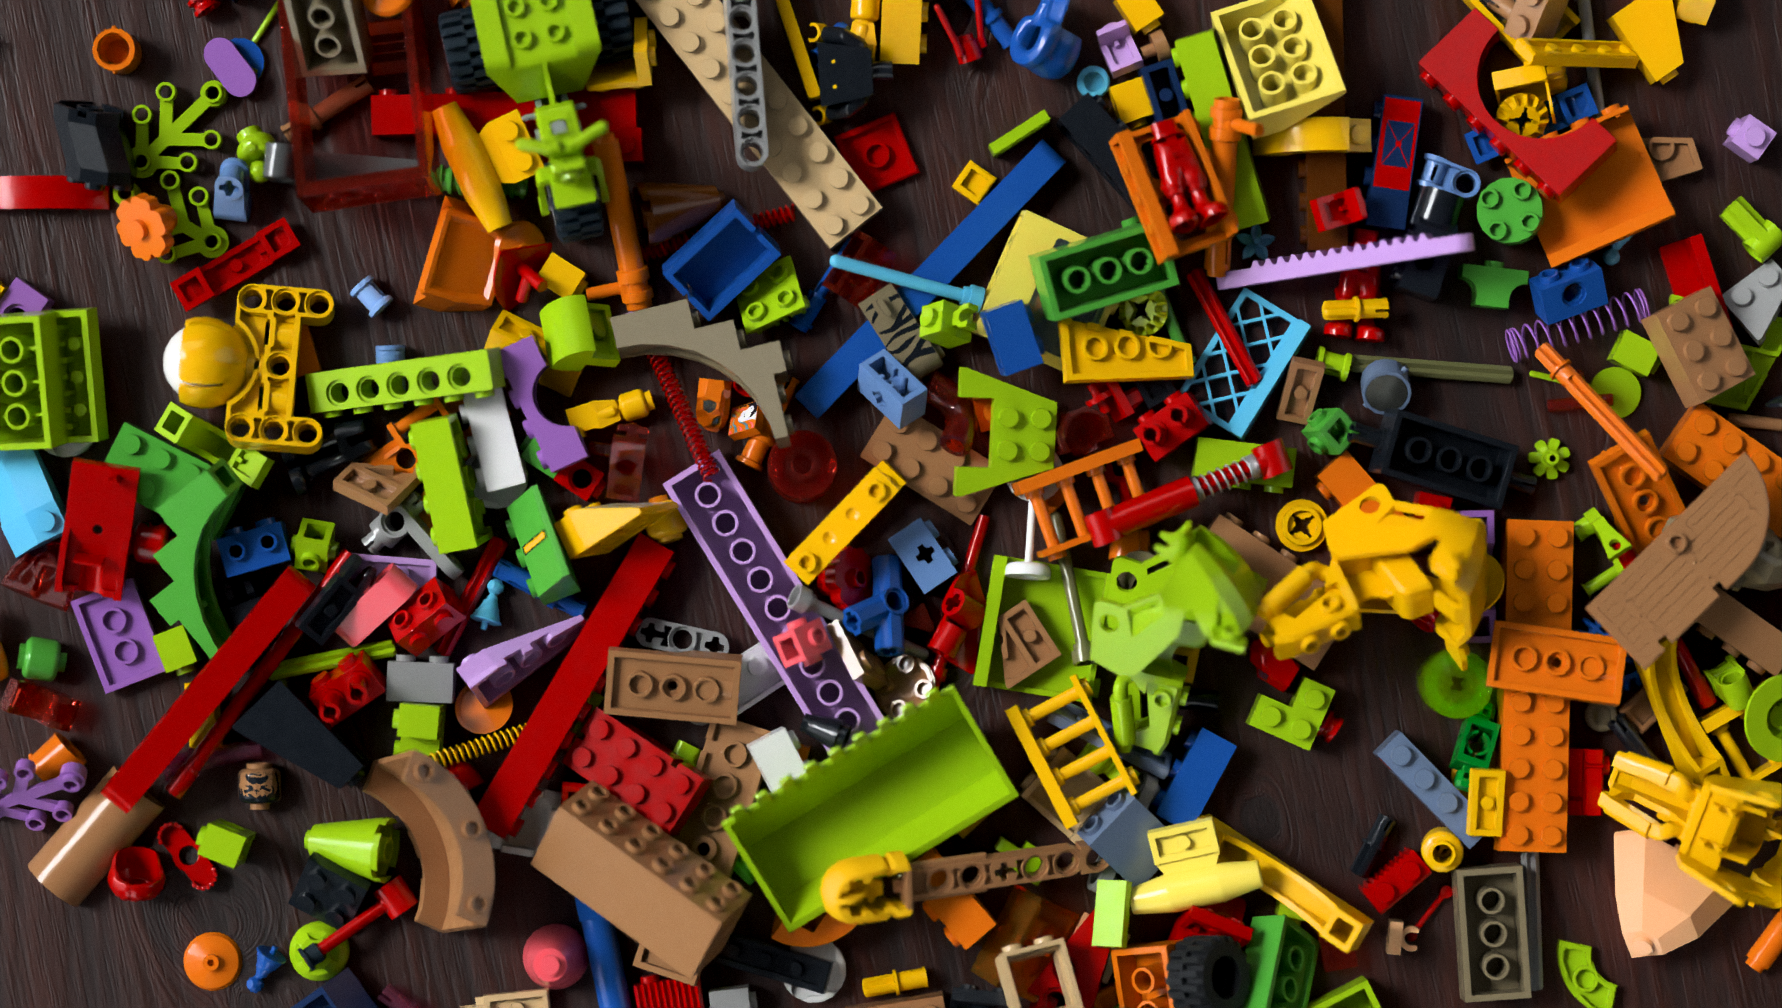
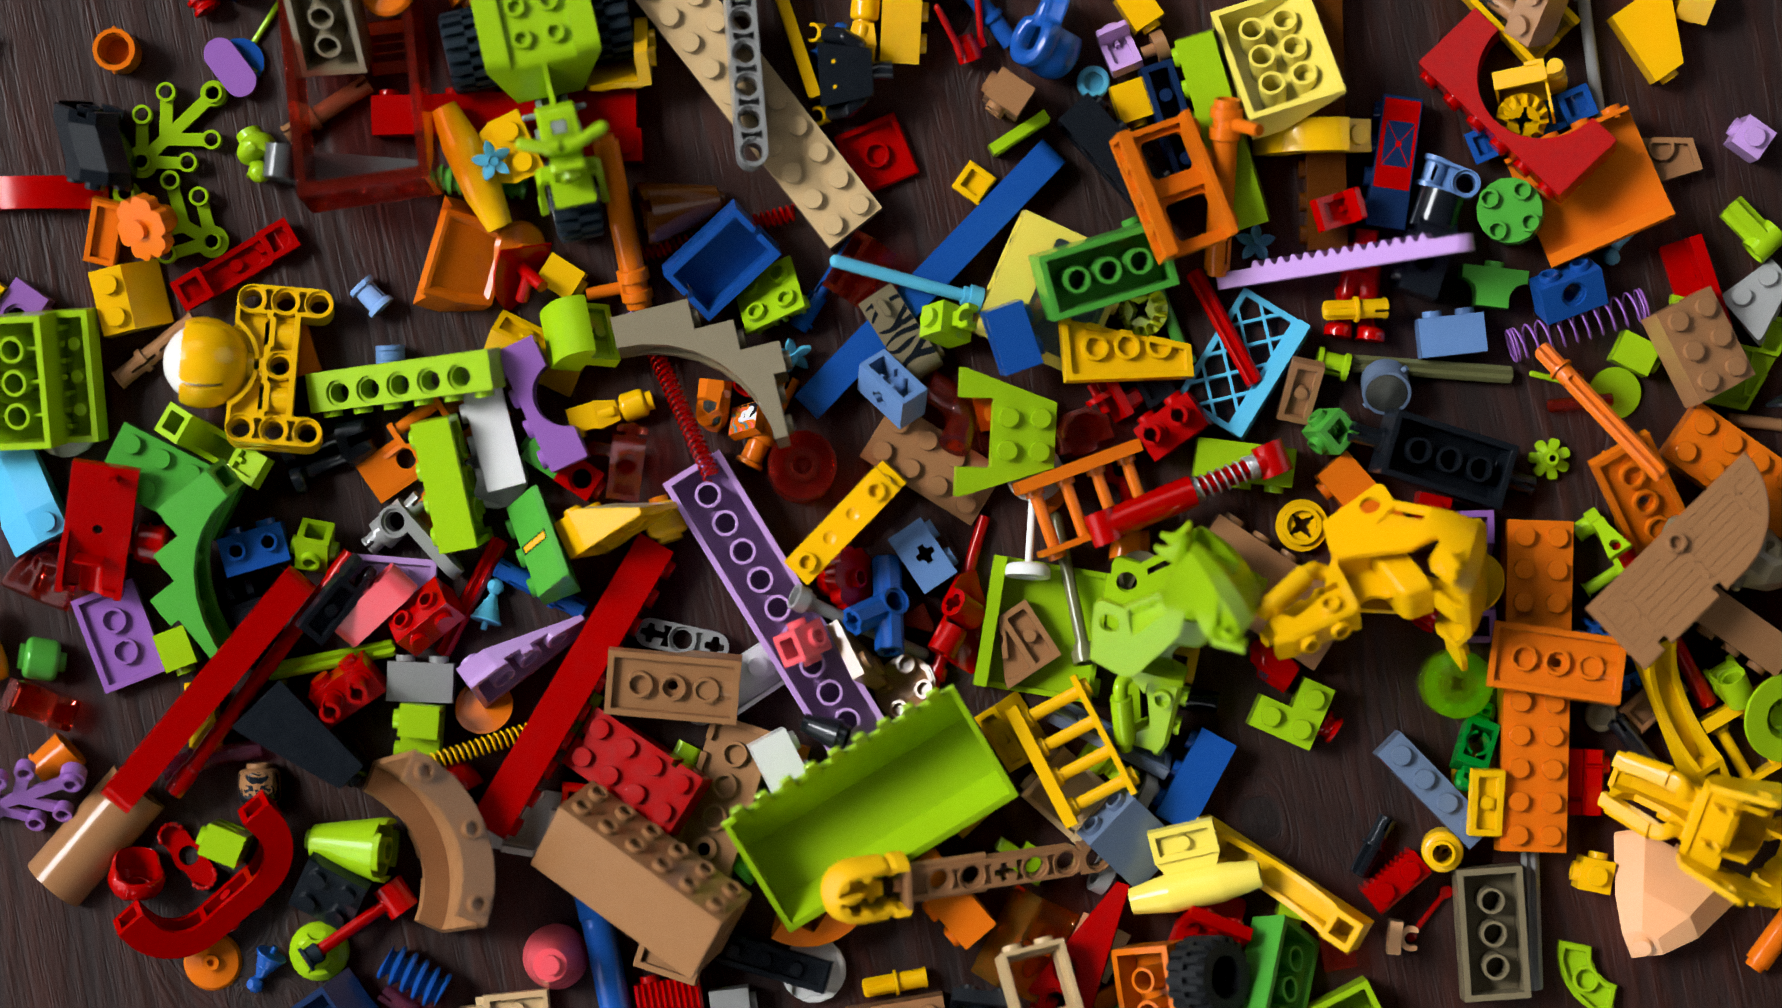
(102, 238): none -> orange tile
(131, 297): none -> yellow slope
(147, 357): none -> medium nougat pin
(229, 904): none -> red arch
(232, 191): medium blue piece -> none
(375, 485): medium nougat wing -> none
(414, 976): none -> blue piece
(491, 160): none -> medium azure plant
(797, 353): none -> medium azure plant
(1002, 734): none -> yellow panel
(1006, 94): none -> medium nougat brick
(1111, 913): tile -> none
(1181, 172): red piece -> none
(1450, 334): none -> medium blue brick
(1576, 53): yellow tile -> none
(1592, 872): none -> yellow brick

